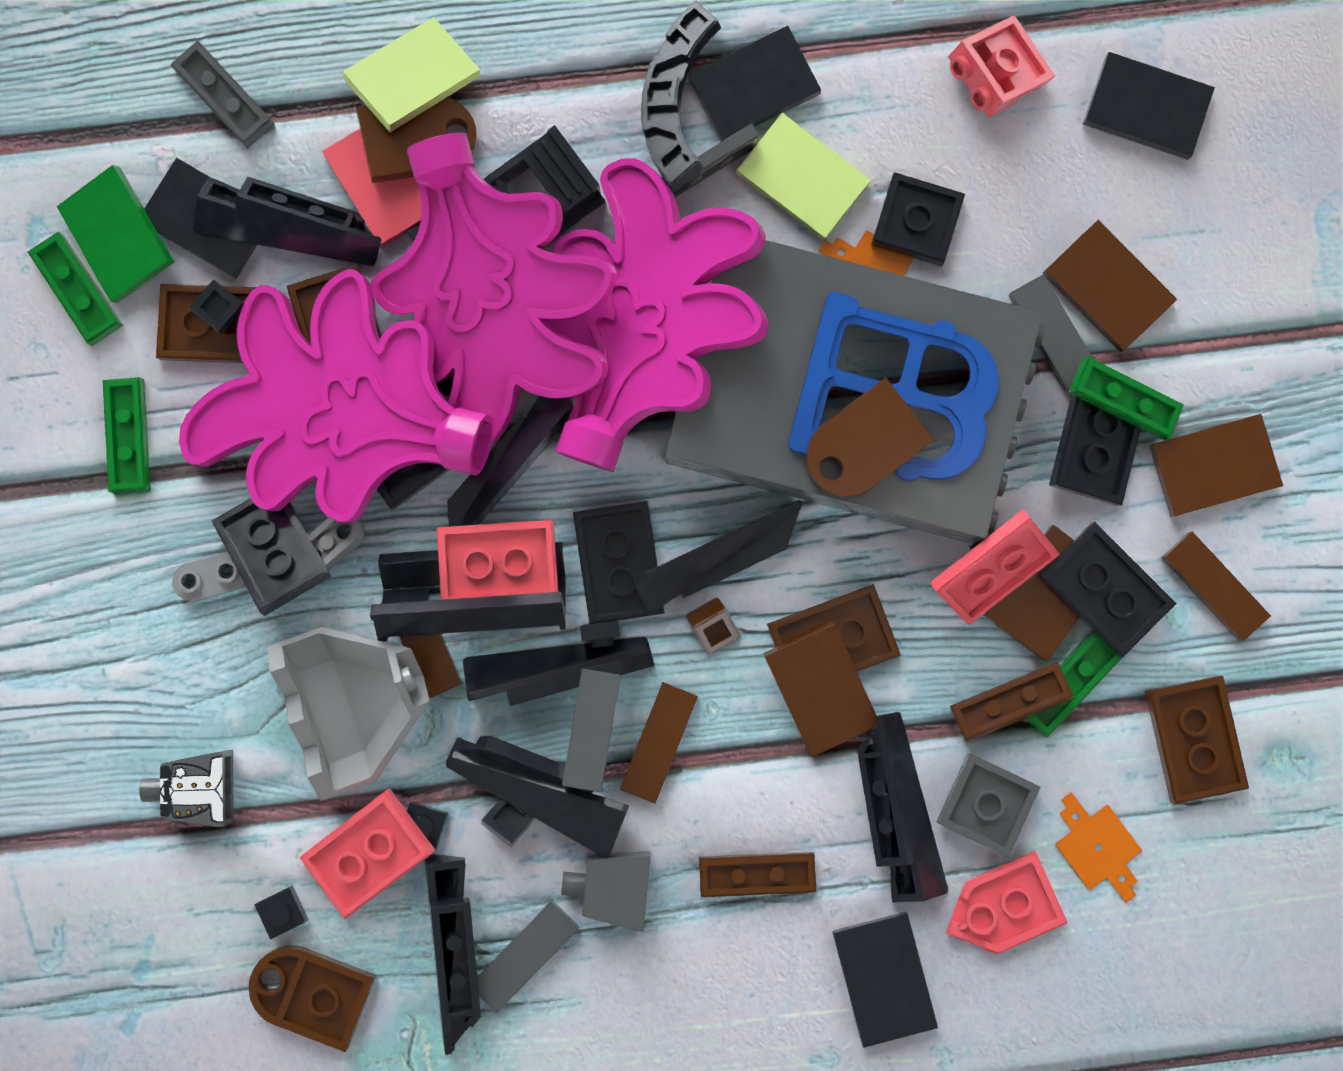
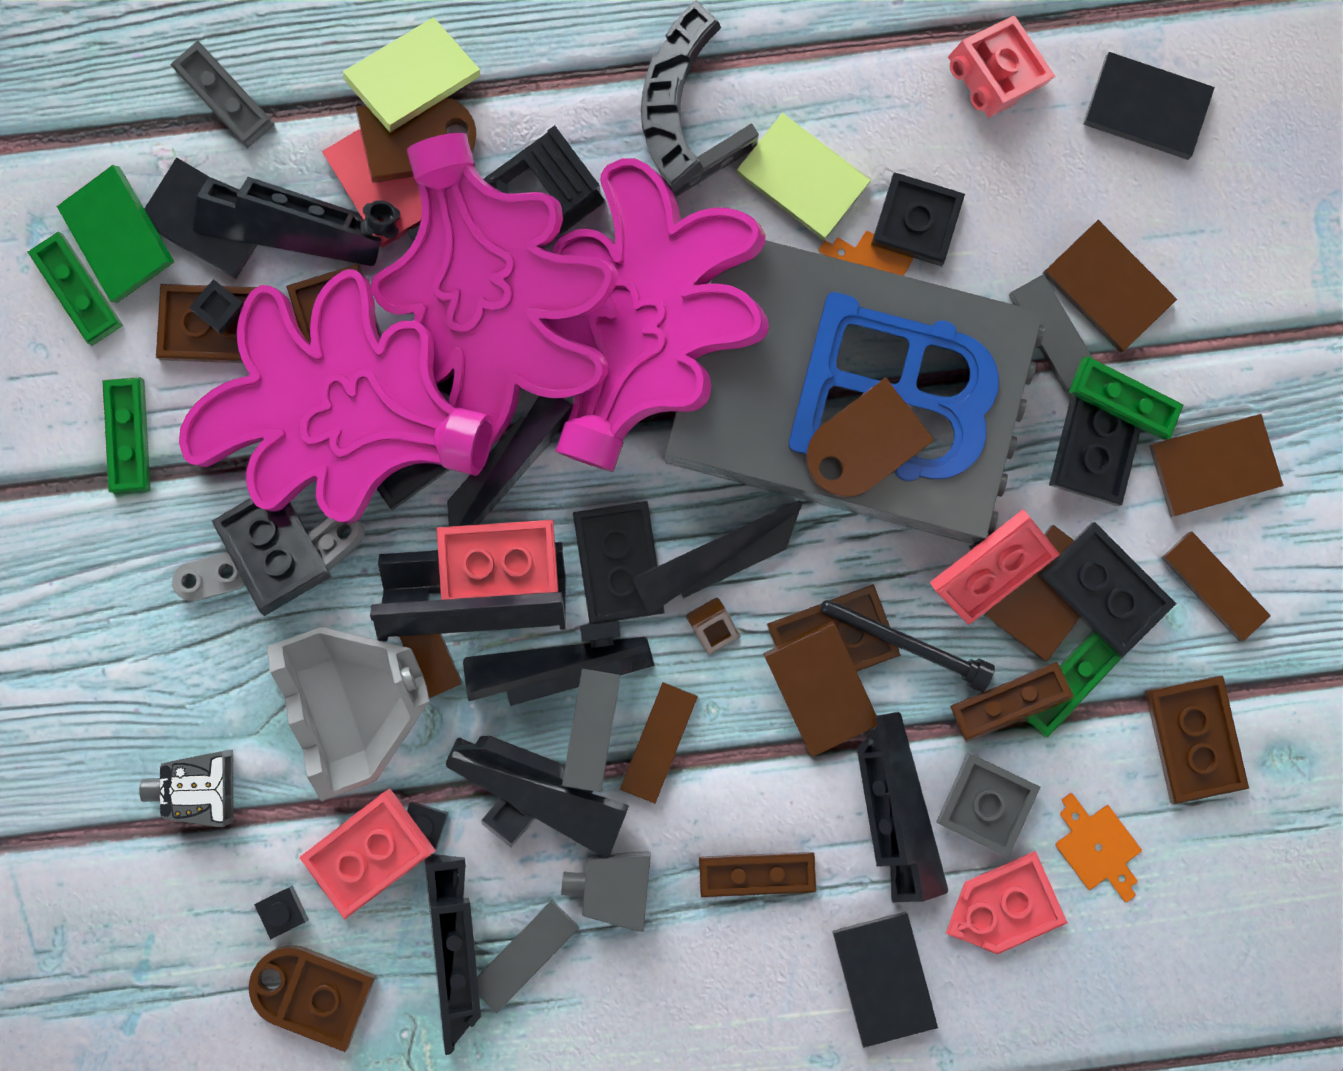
(384, 212): none -> black plate
(754, 83): black tile -> none
(976, 673): none -> black piece

